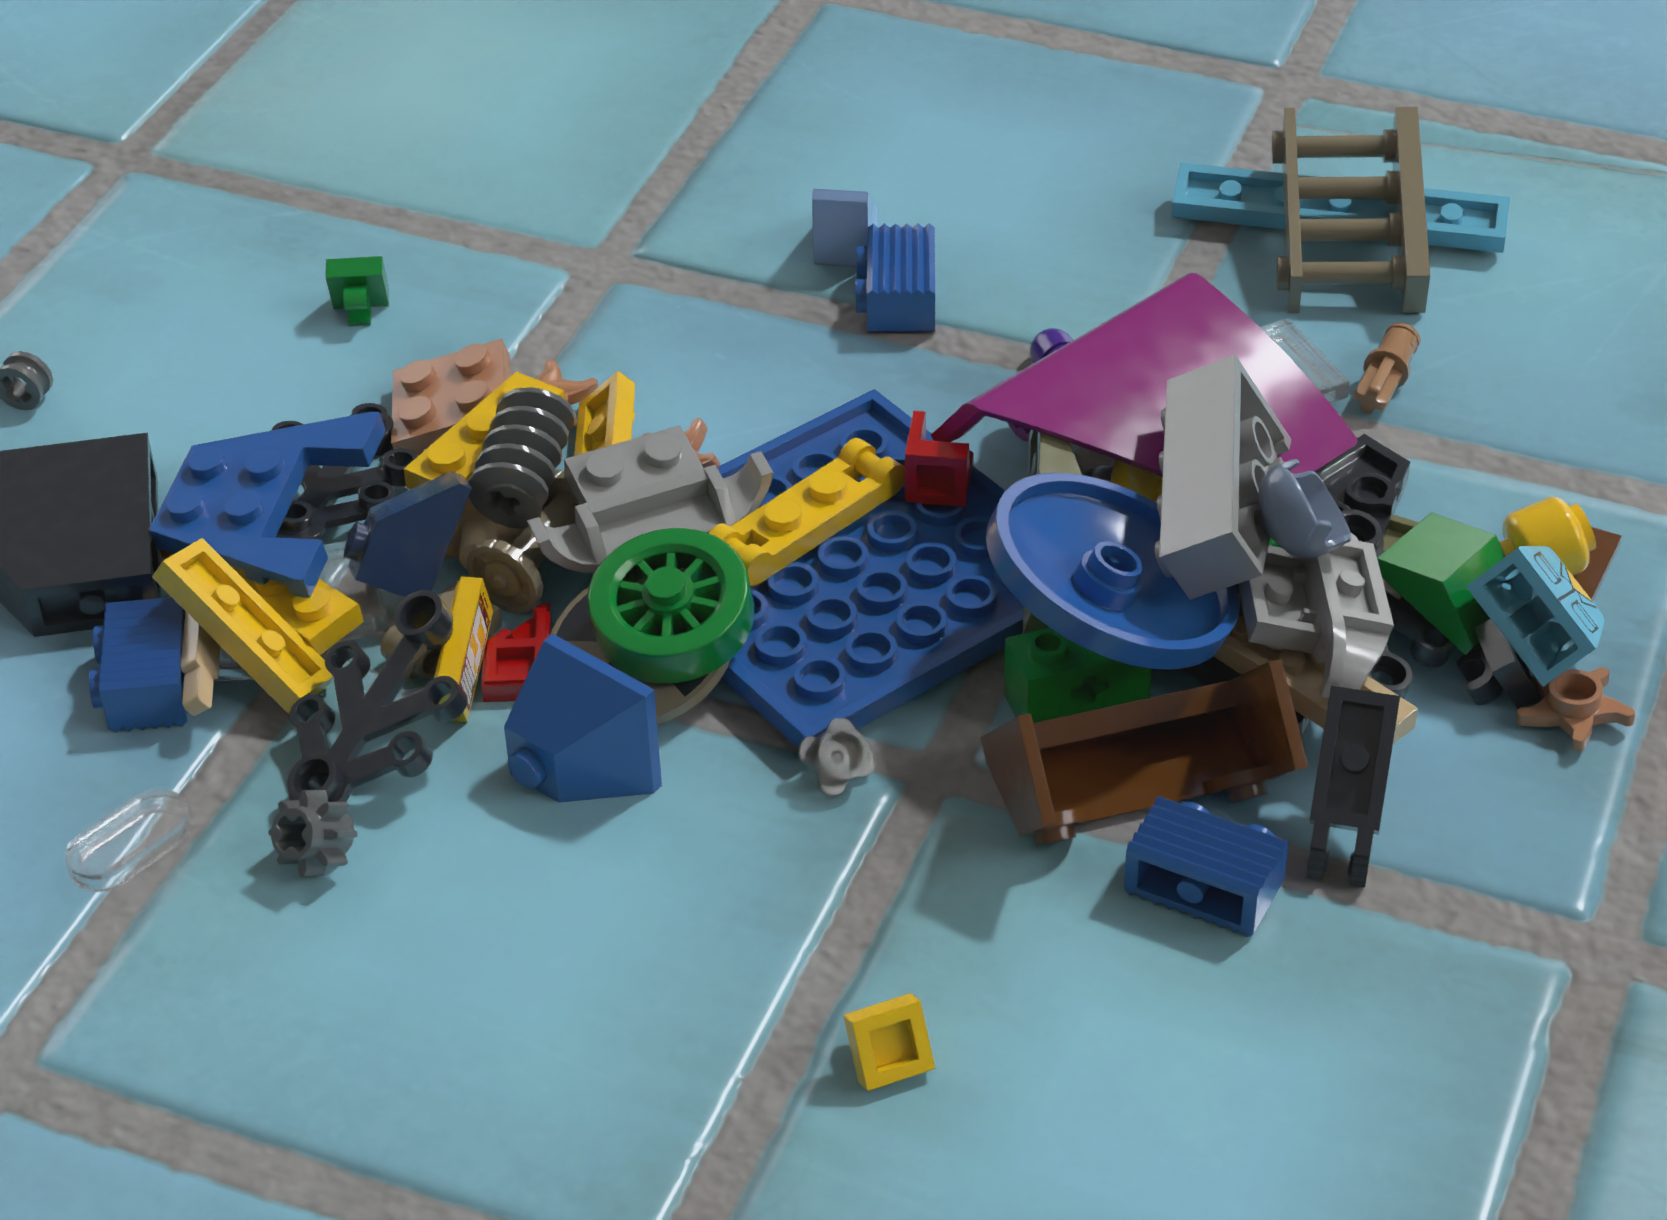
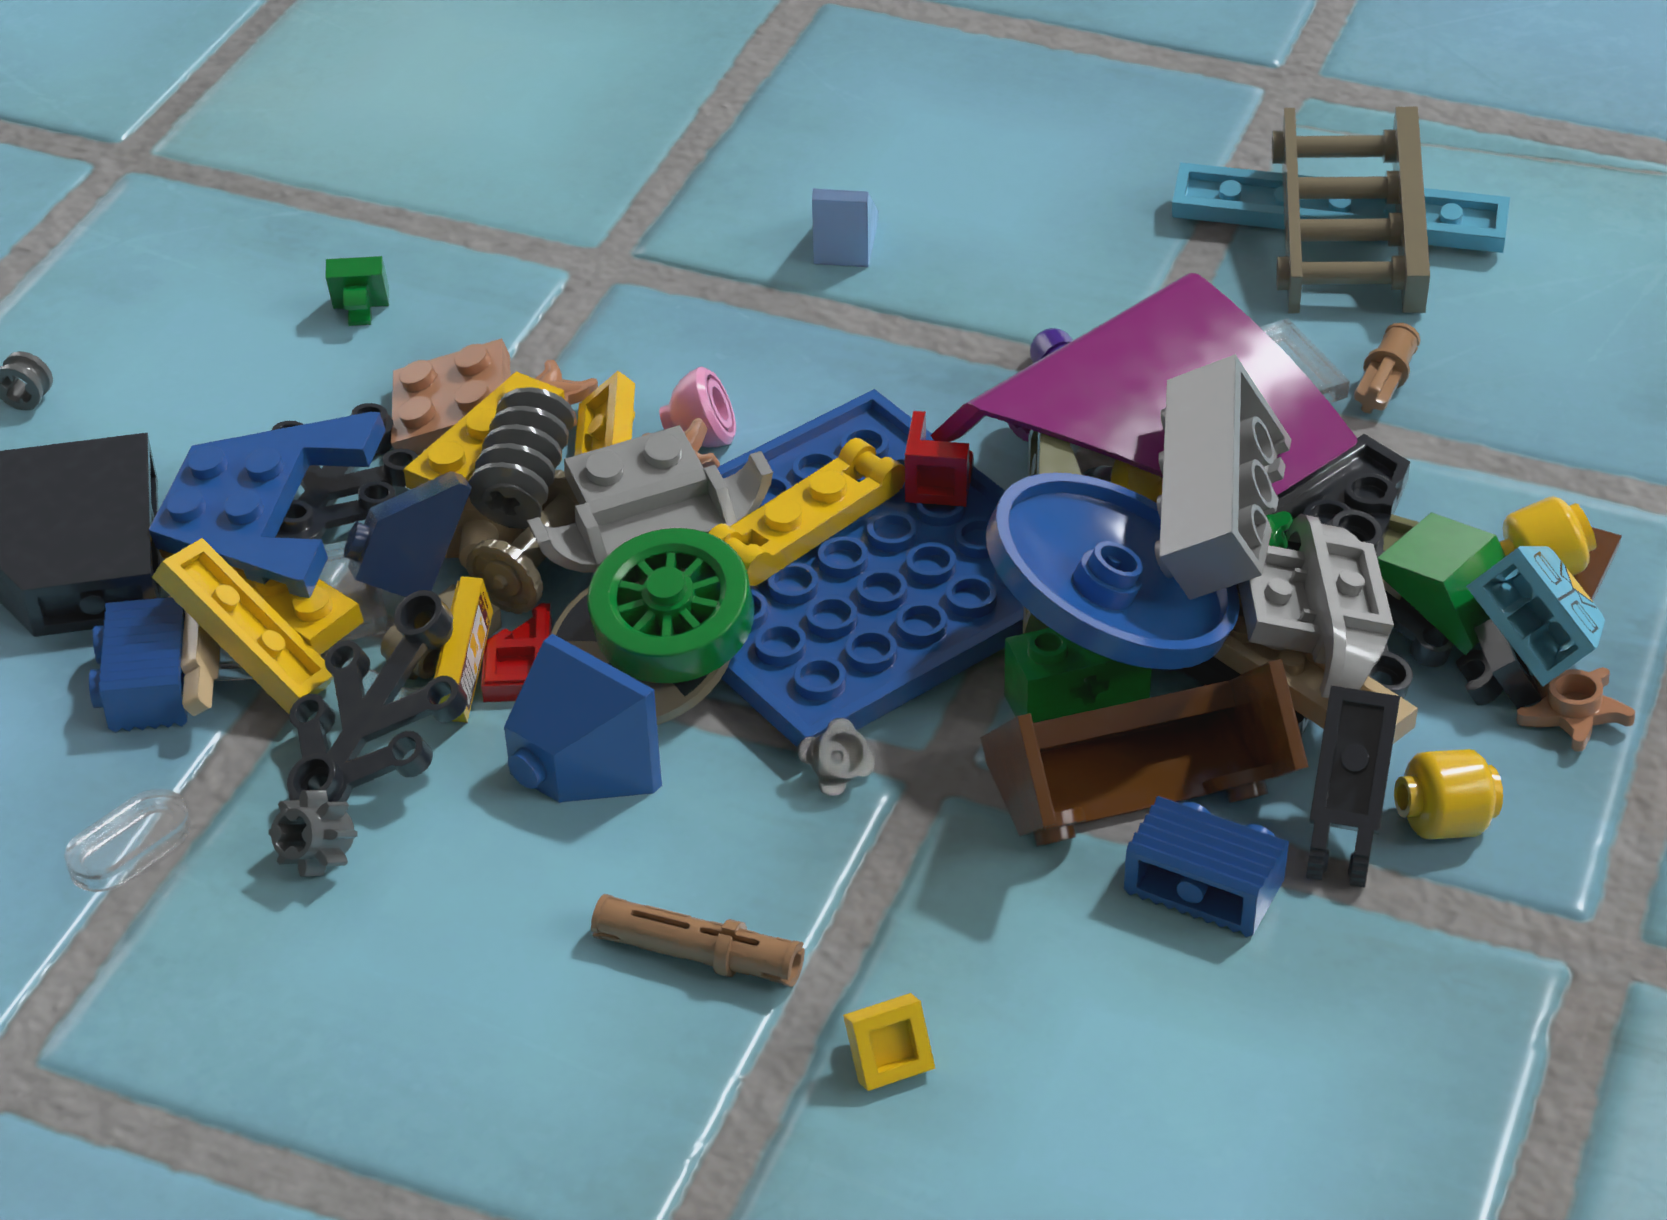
(703, 397): none -> bright pink brick
(724, 946): none -> medium nougat pin
(897, 278): blue brick -> none
(1301, 512): sand blue hair -> none
(1449, 794): none -> yellow head

